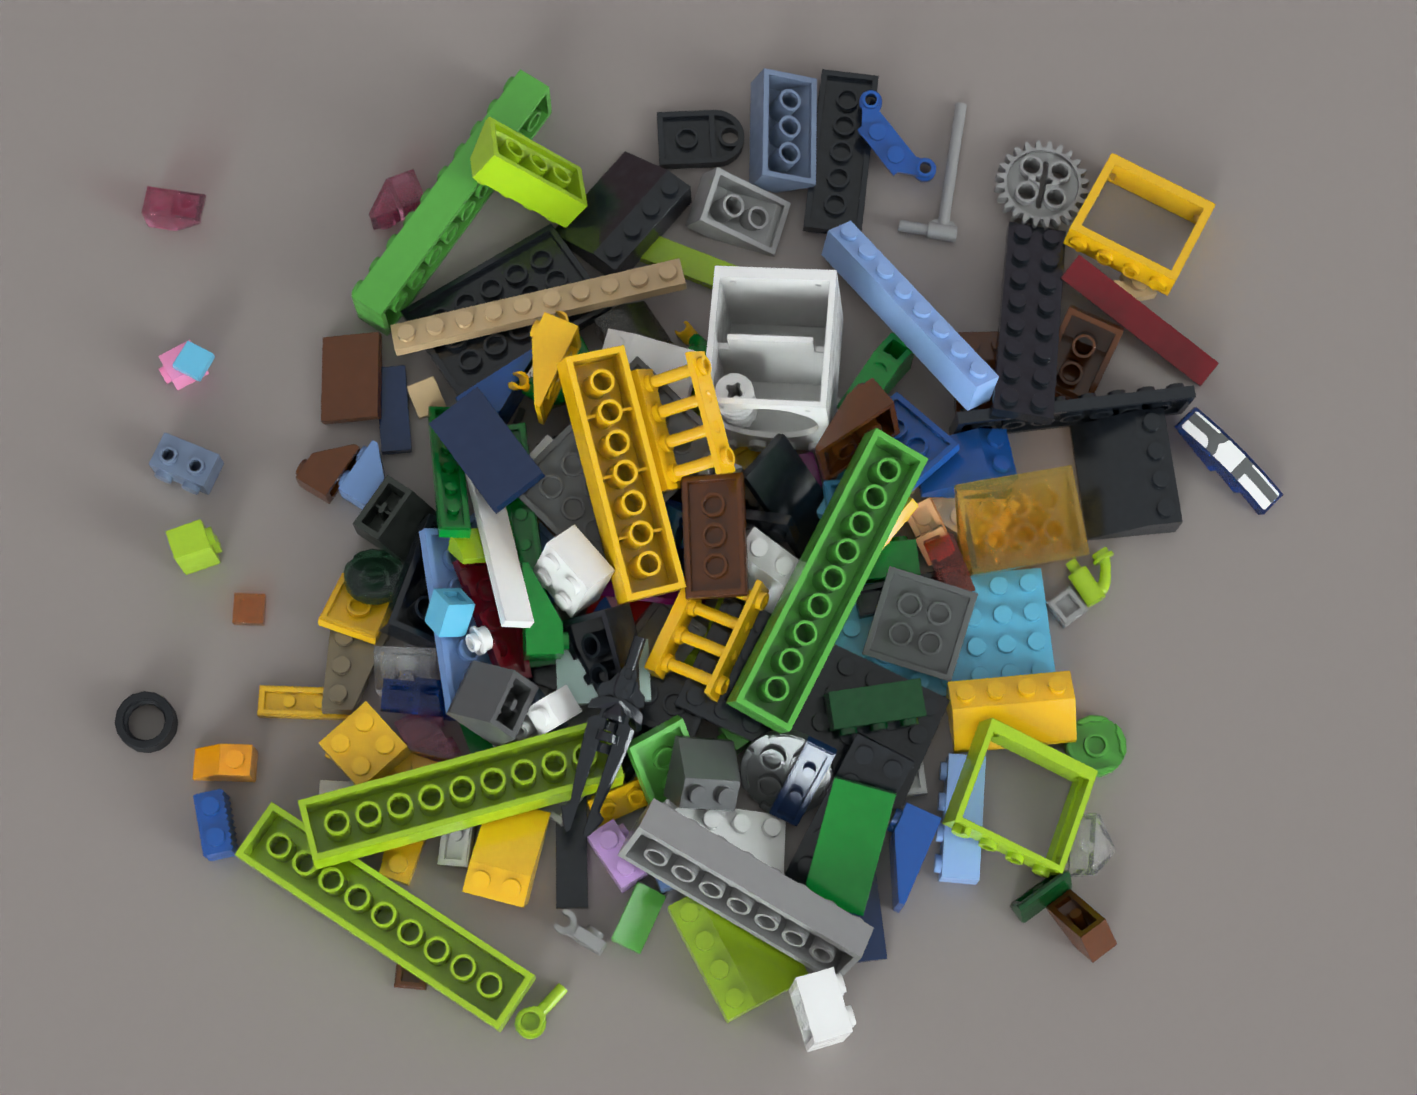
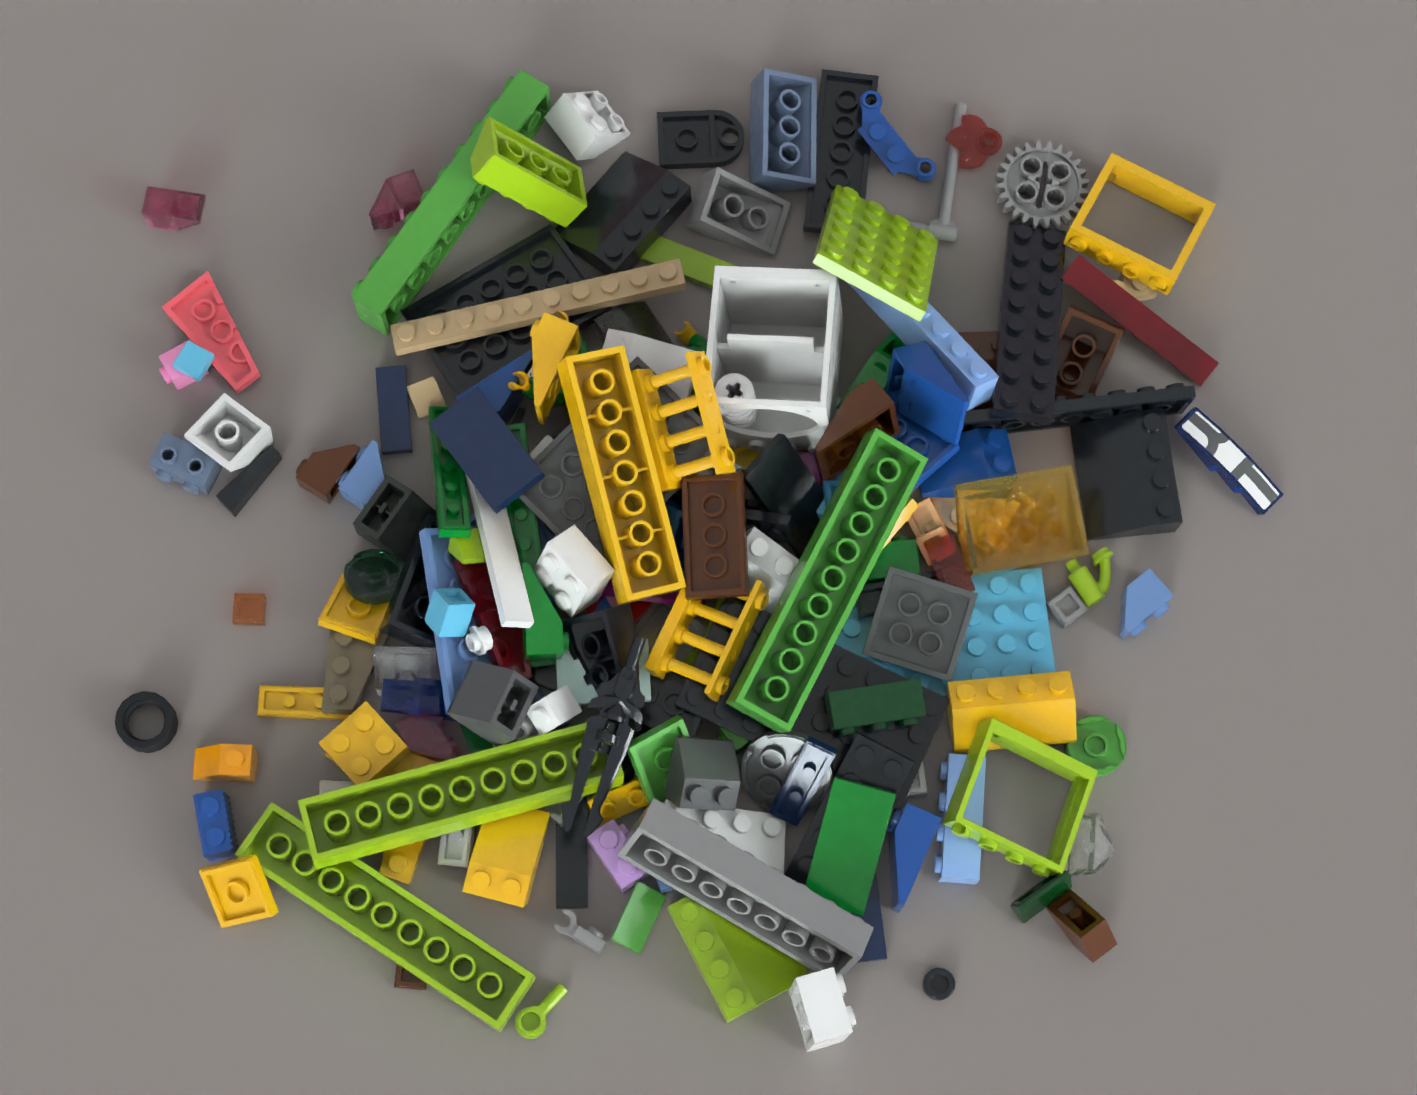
(194, 546): lime brick -> none
(207, 323): none -> coral wing
(230, 434): none -> white slope
(238, 891): none -> yellow tile
(242, 487): none -> black piece
(351, 378): reddish brown tile -> none
(586, 124): none -> white slope
(877, 252): none -> lime plate
(926, 391): none -> blue slope
(938, 984): none -> black tile
(971, 141): none -> clear red plate
(1140, 601): none -> medium blue slope

